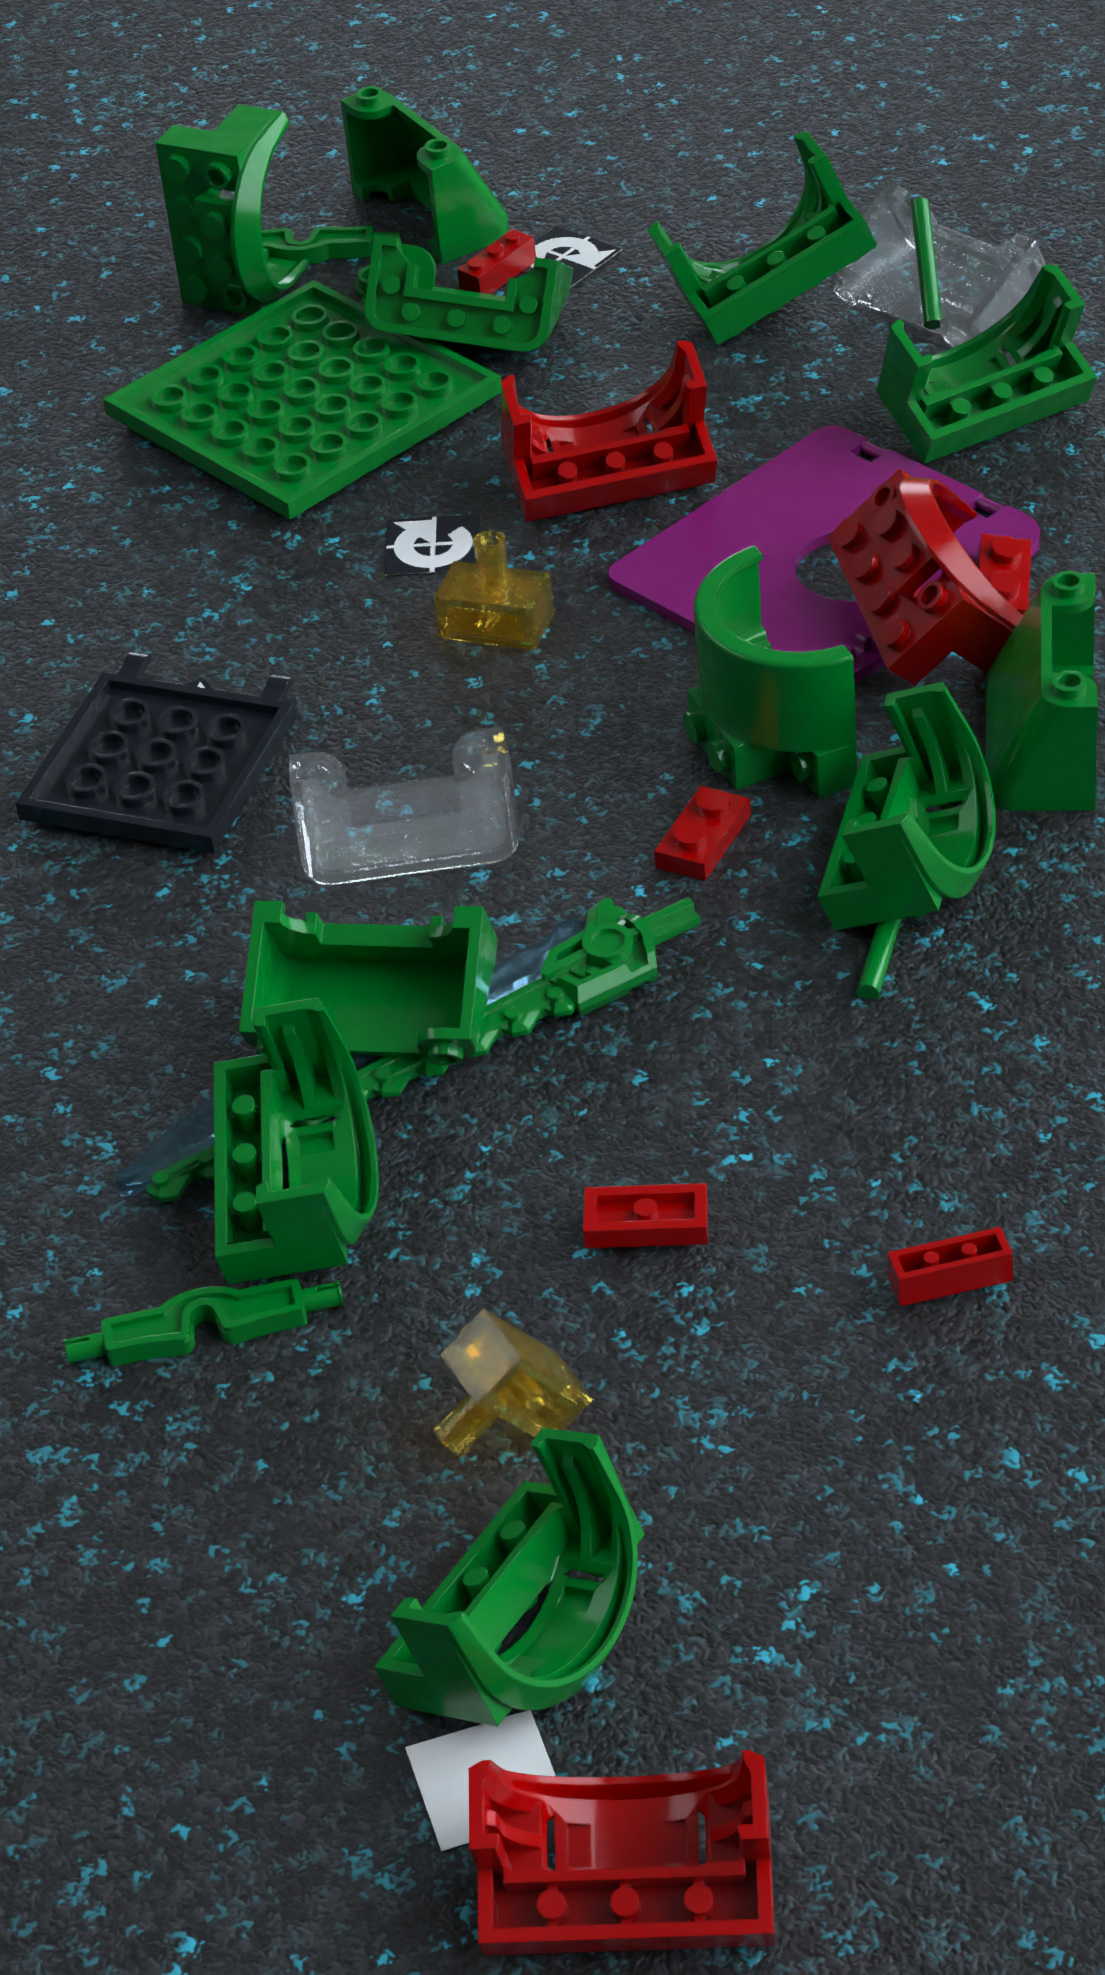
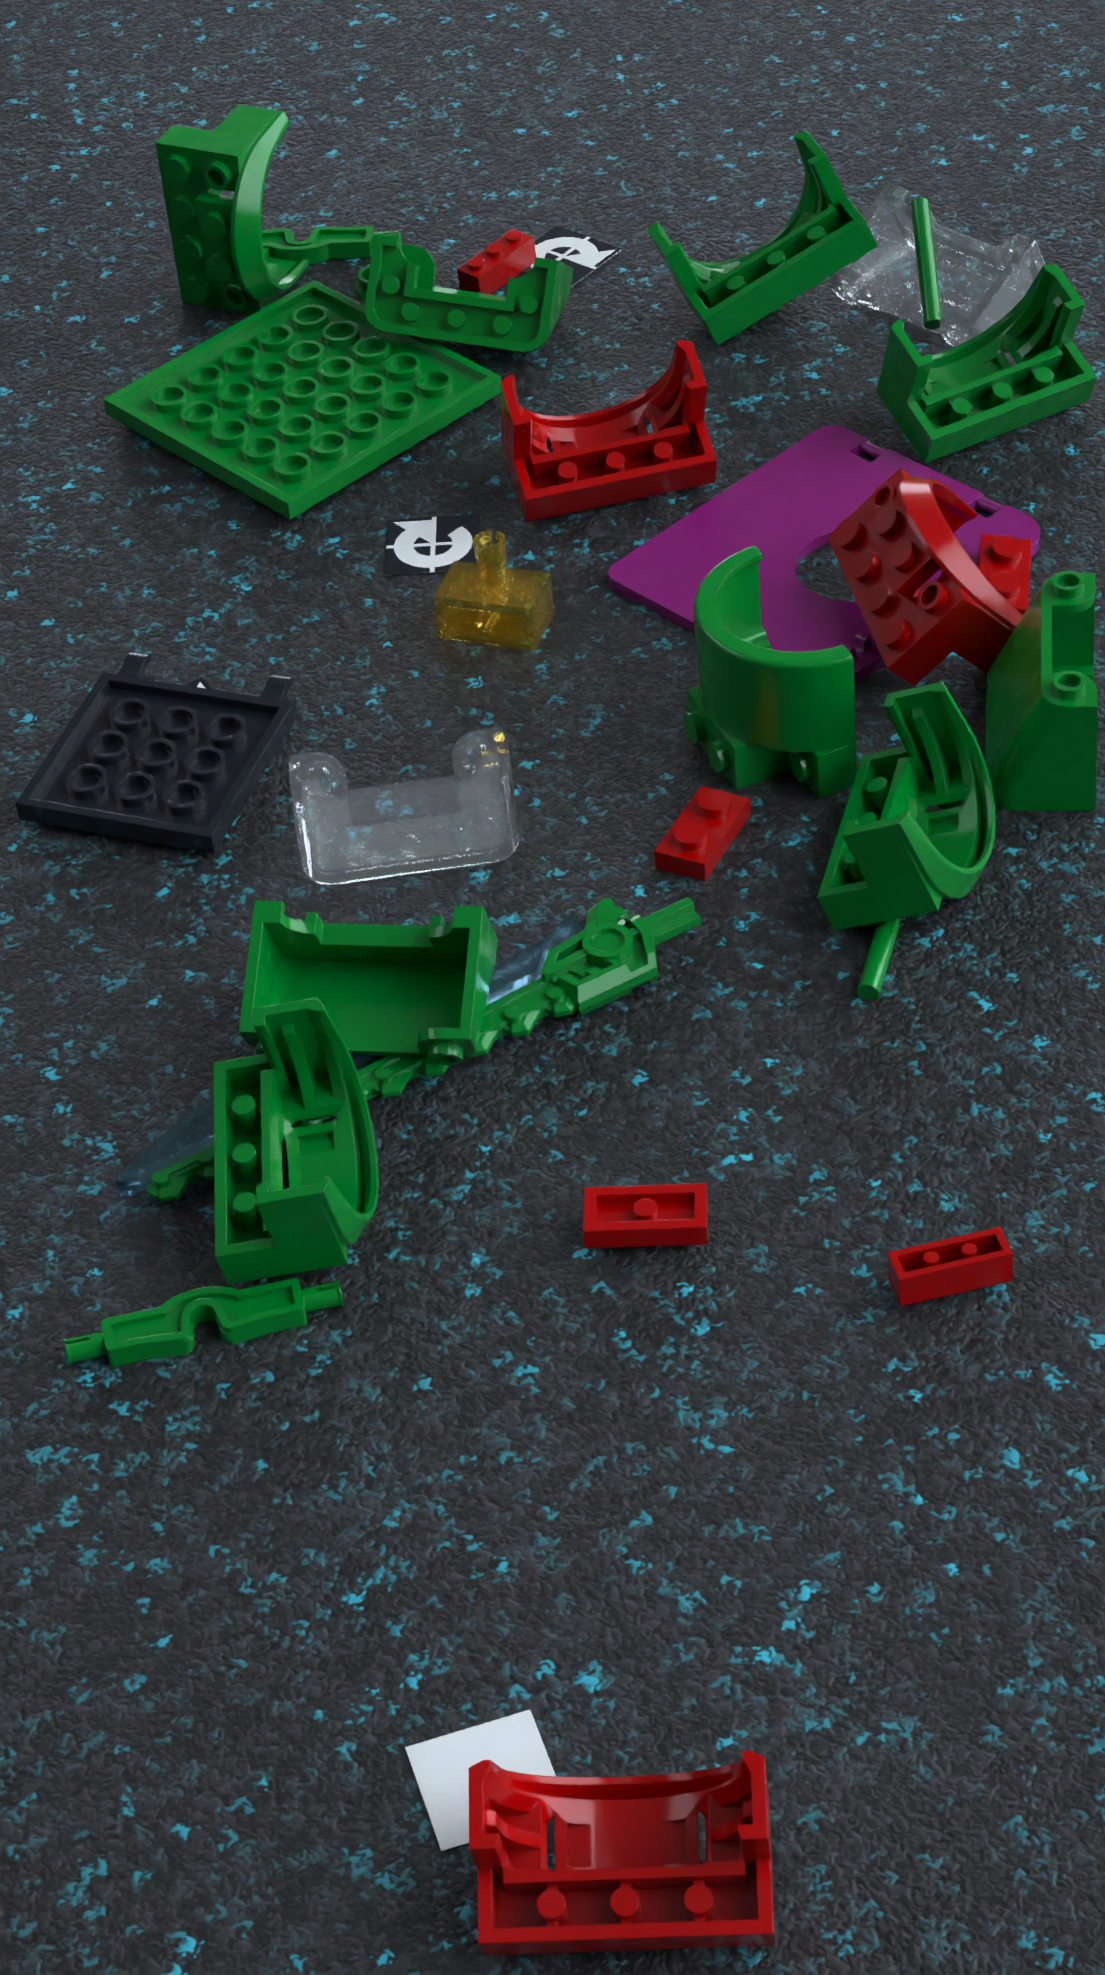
(407, 157): green windscreen -> none
(450, 1645): green piece -> none
(507, 1379): clear yellow brick -> none

